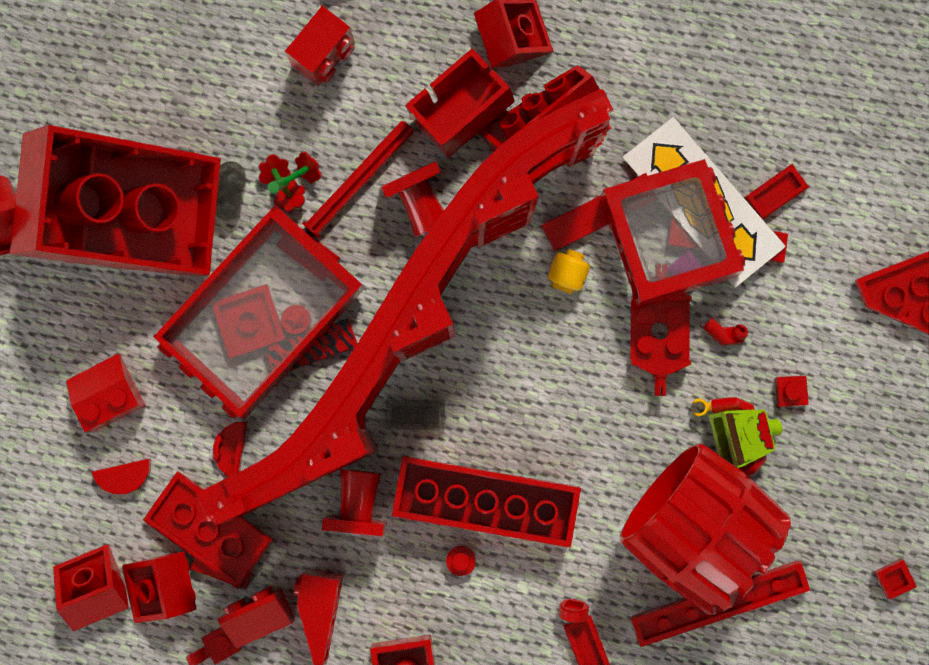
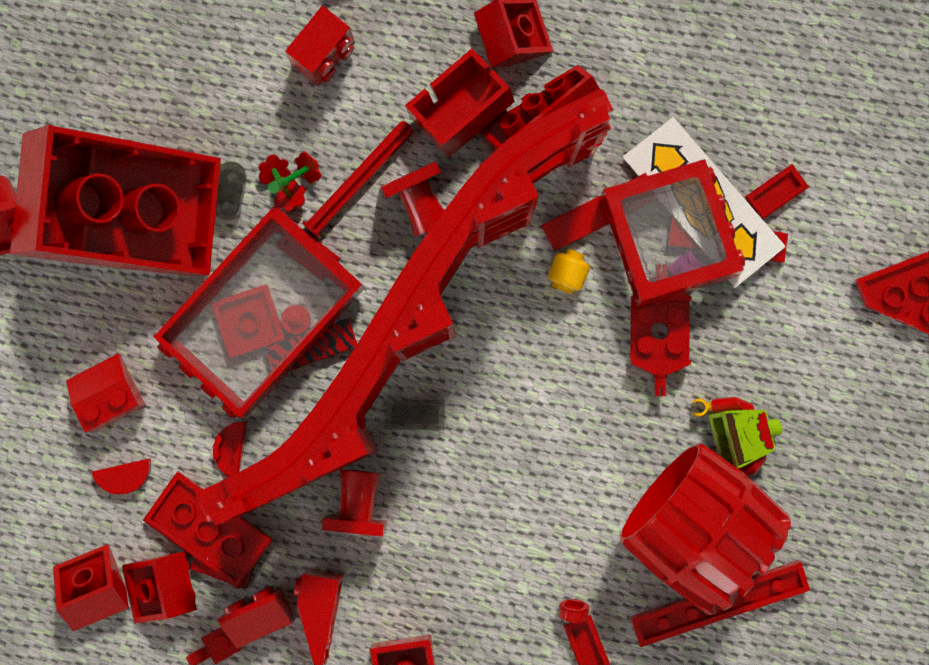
(460, 561): red plate -> none
(486, 501): red brick -> none
(728, 335): red arm -> none
(791, 391): red plate -> none
(895, 579): red plate -> none

